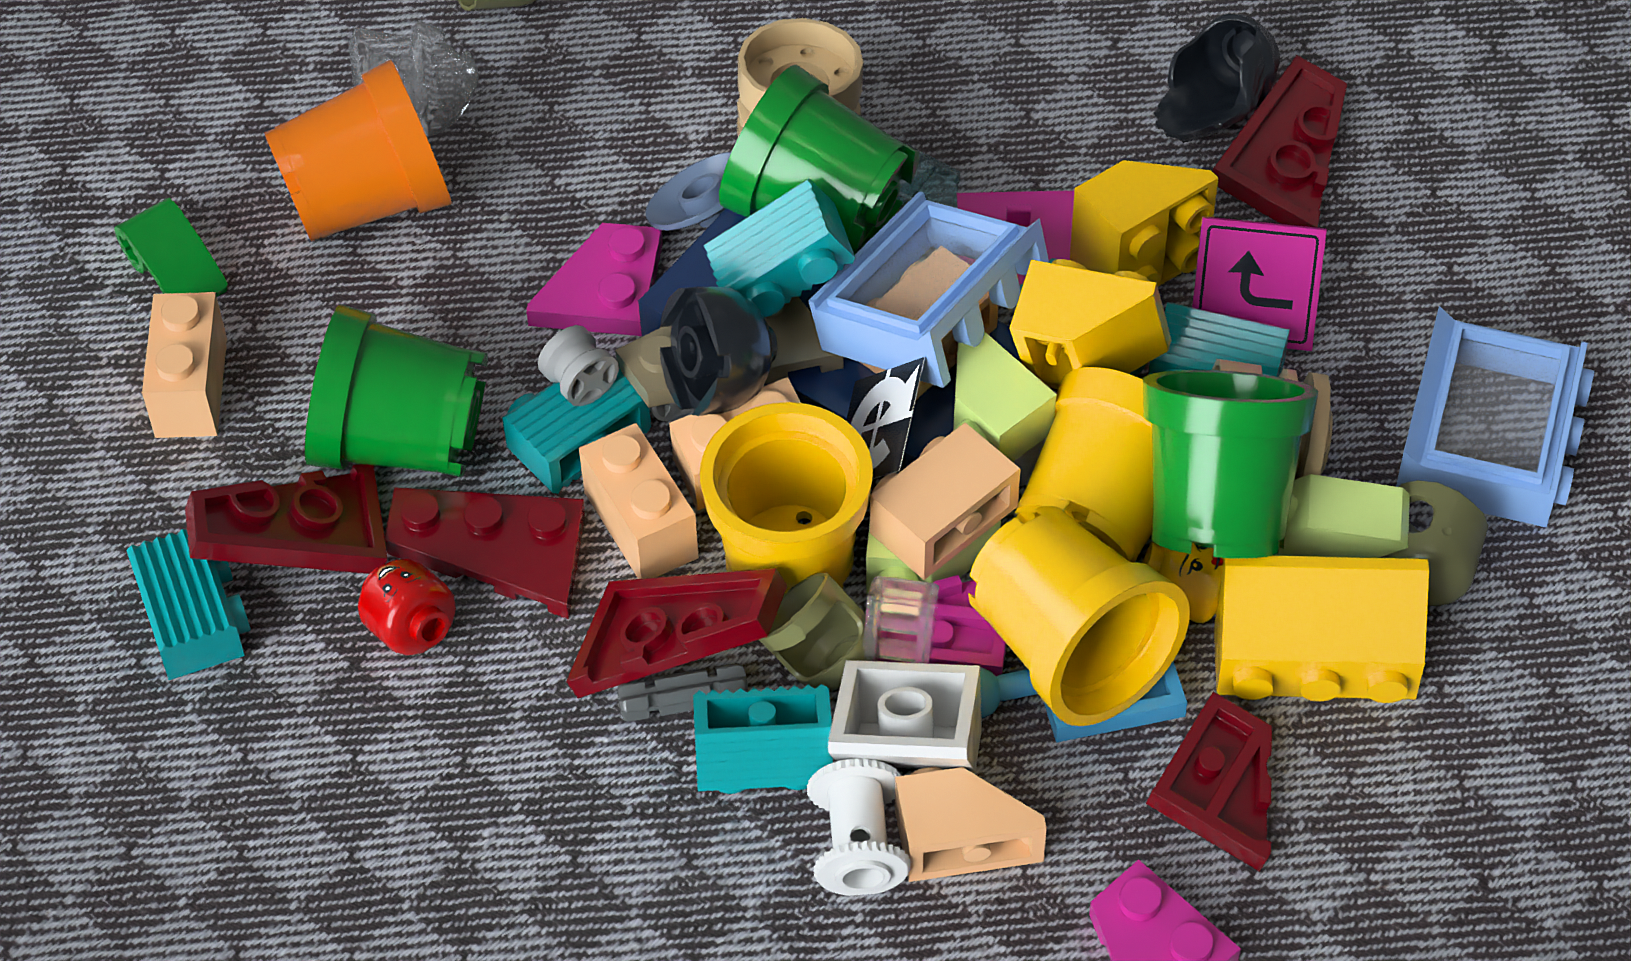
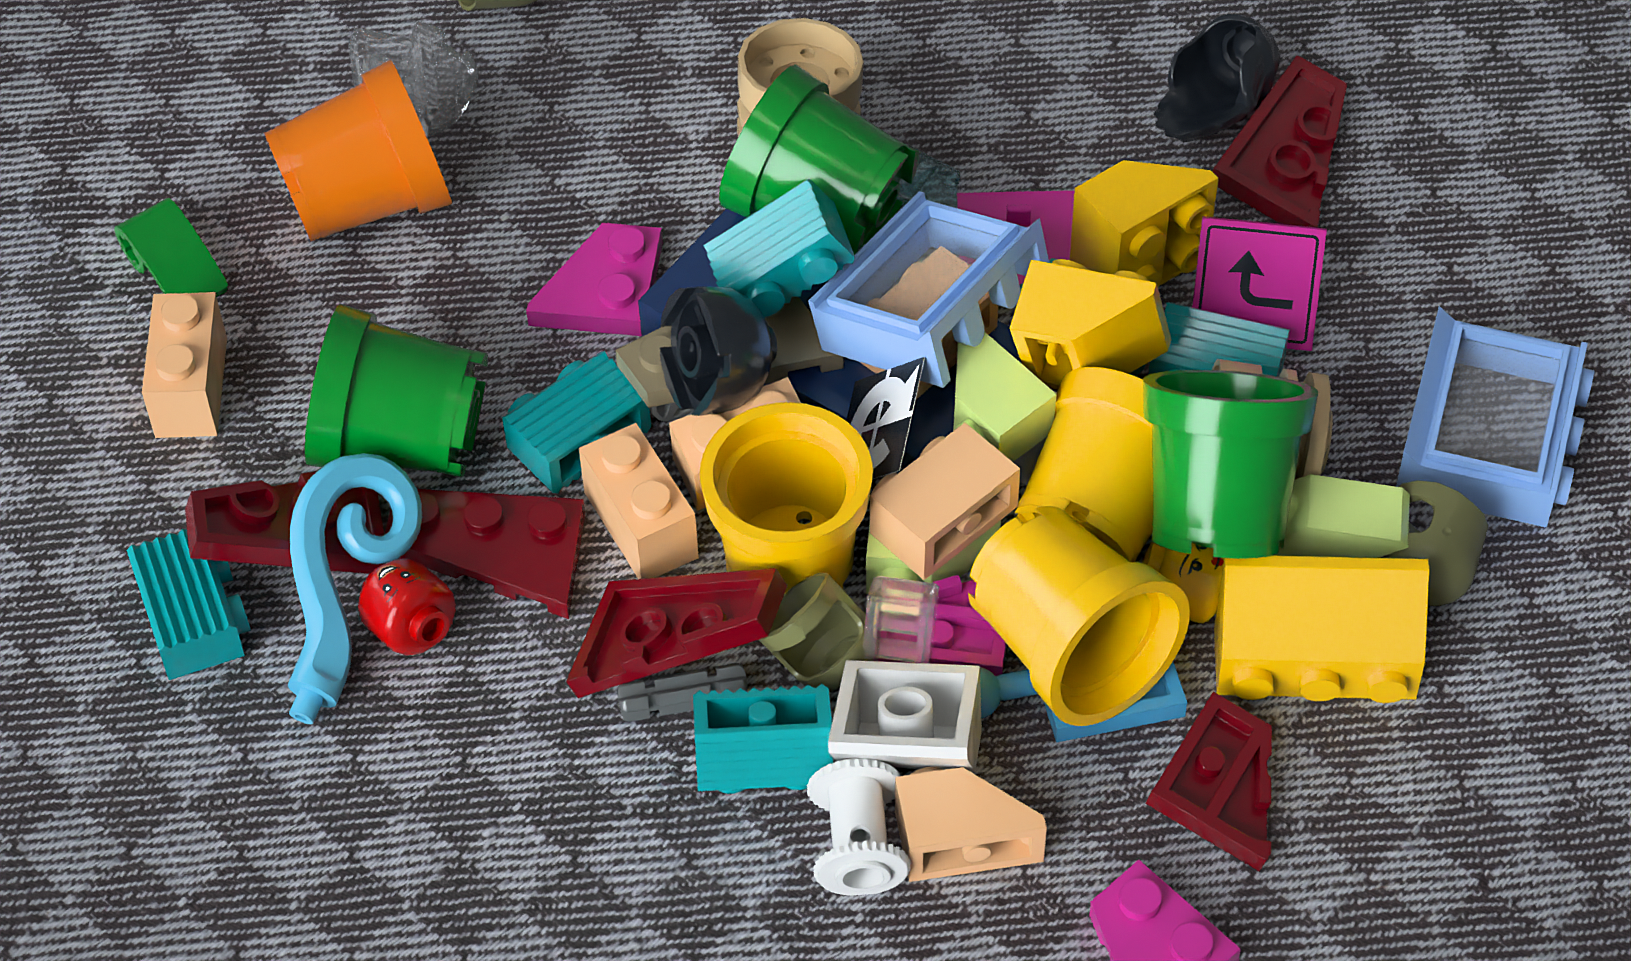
(328, 646): none -> medium azure plant
(577, 365): light grey wheel -> none
(689, 196): sand blue dish -> none

